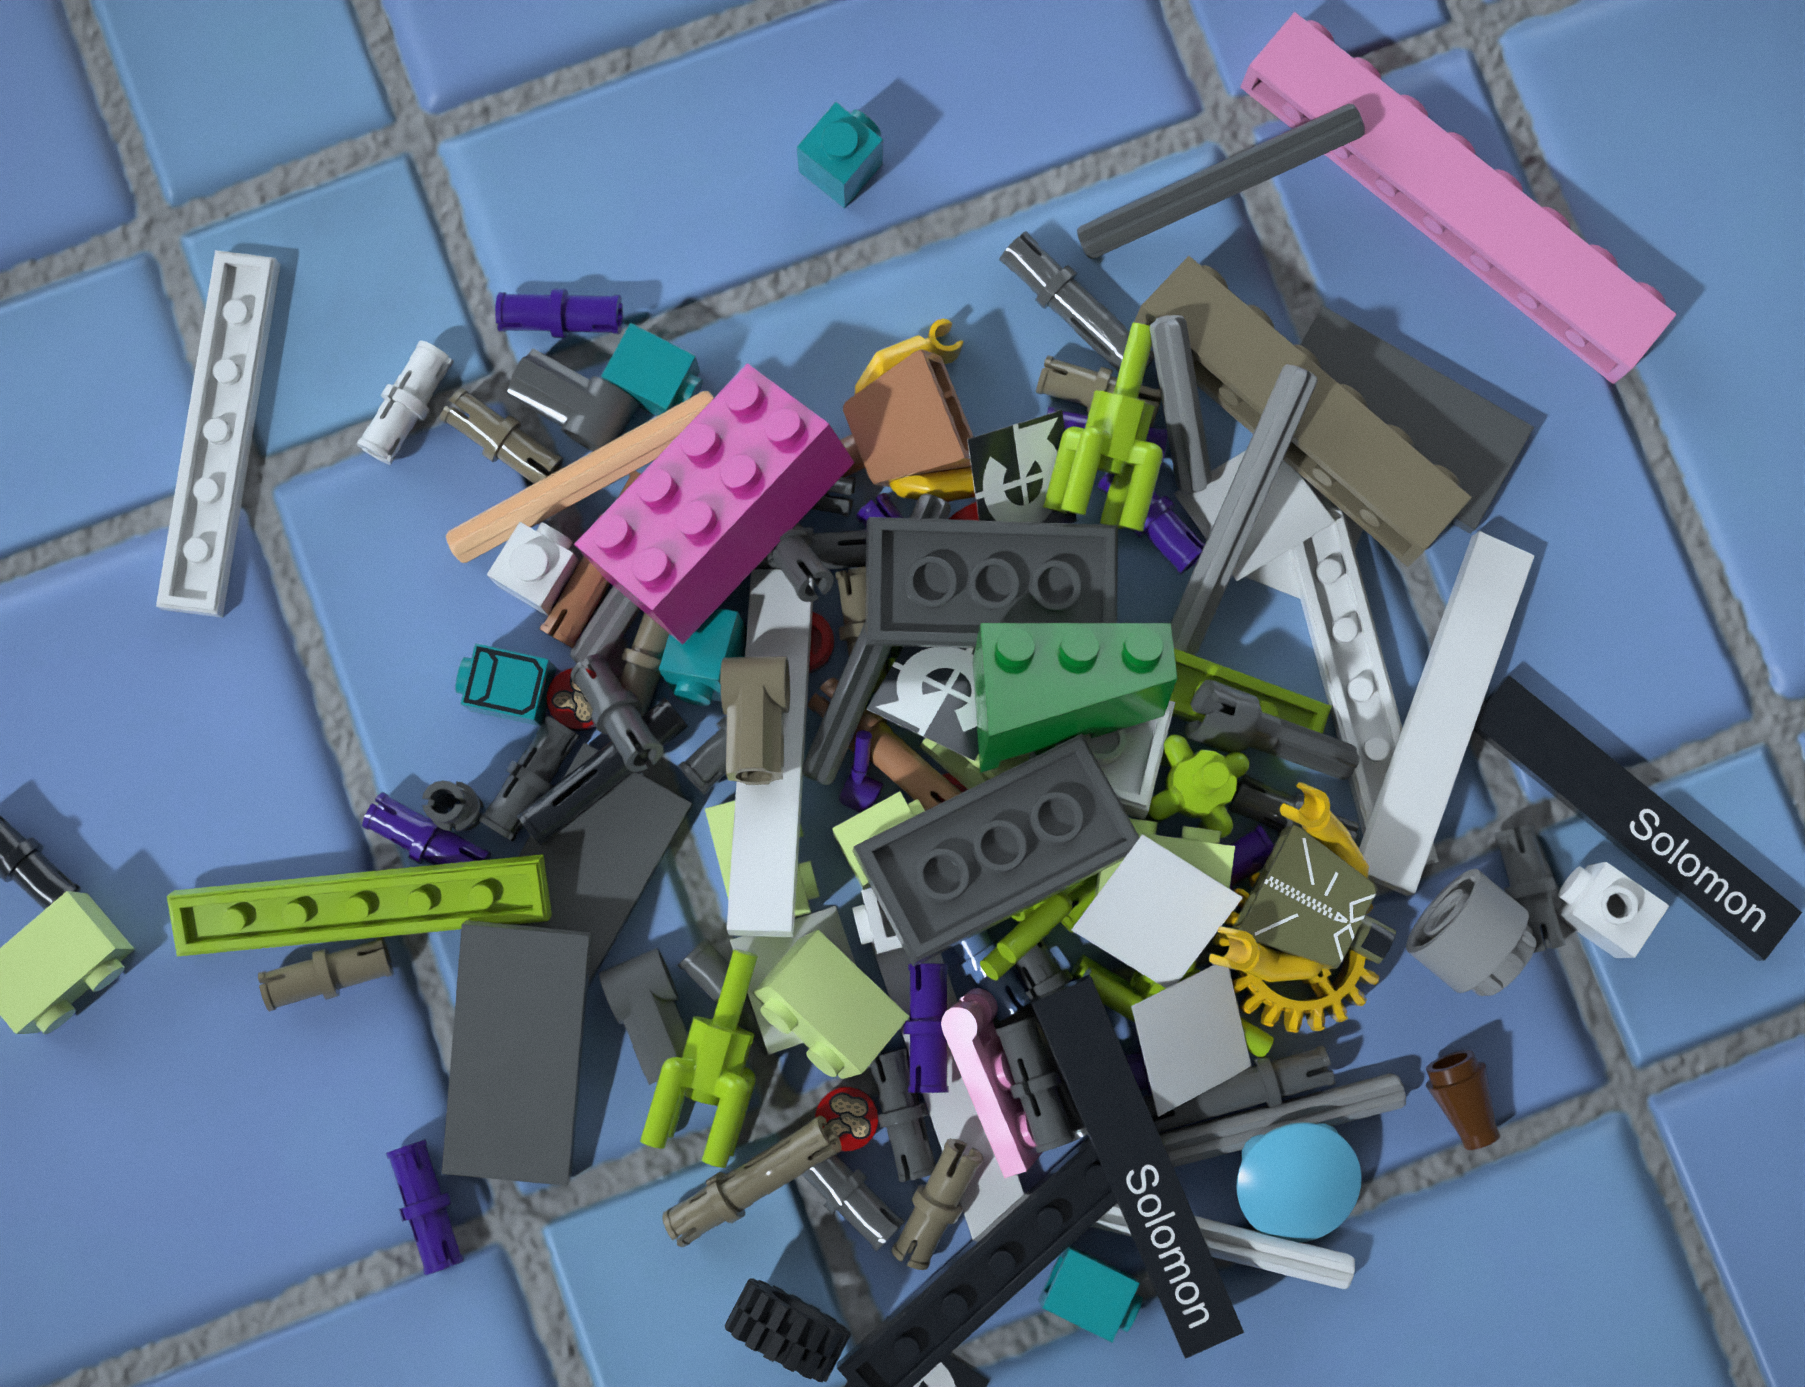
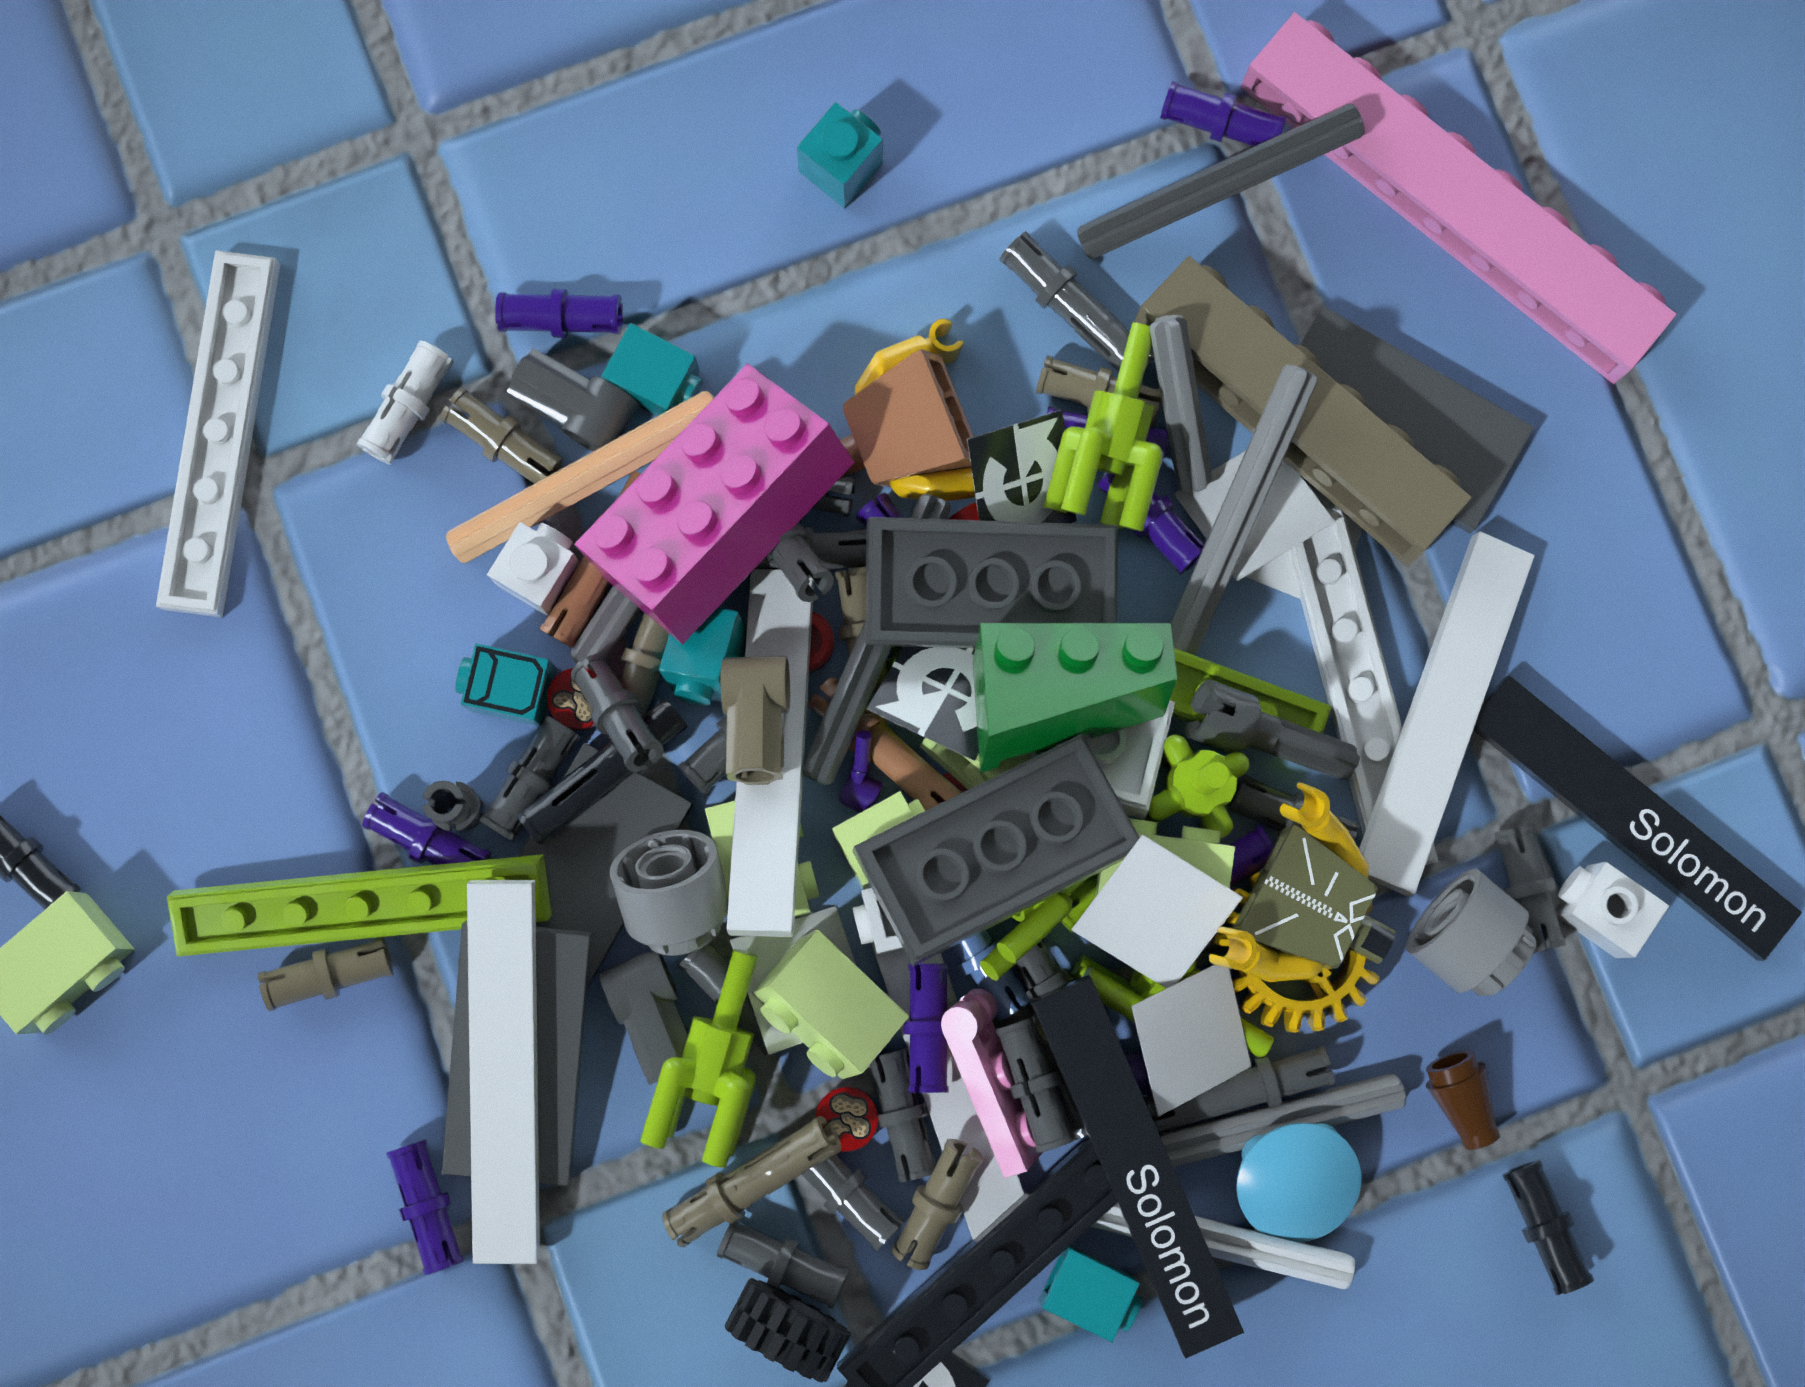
(503, 1071): none -> white tile
(671, 891): none -> light grey piece
(782, 1263): none -> dark grey pin
(1220, 116): none -> dark purple pin
(1548, 1227): none -> black pin

